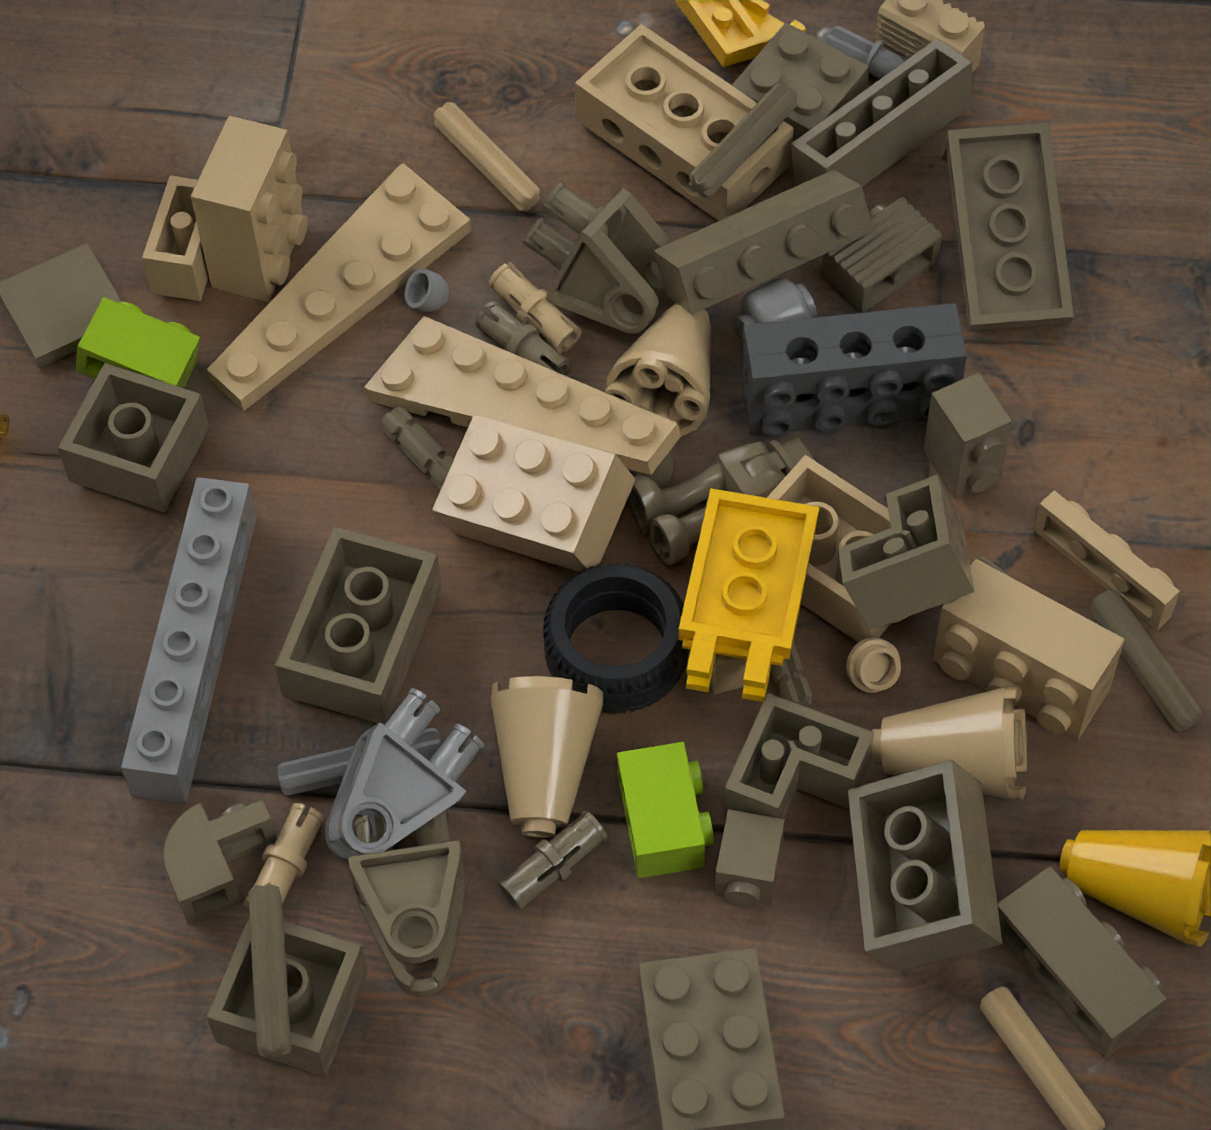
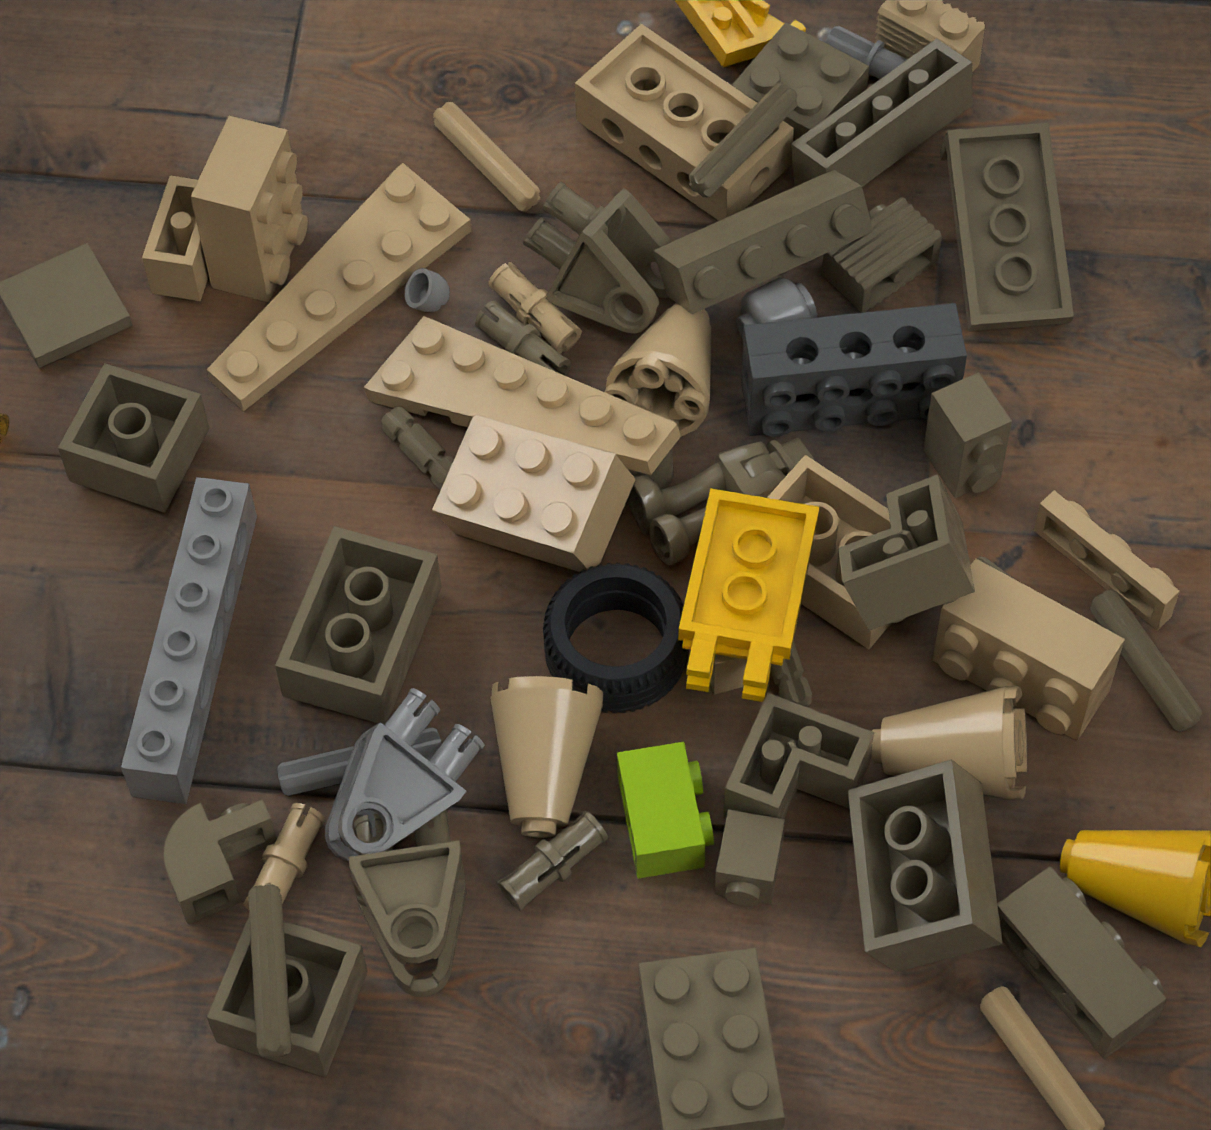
(138, 343): lime brick -> none
(873, 665): tan plate -> none

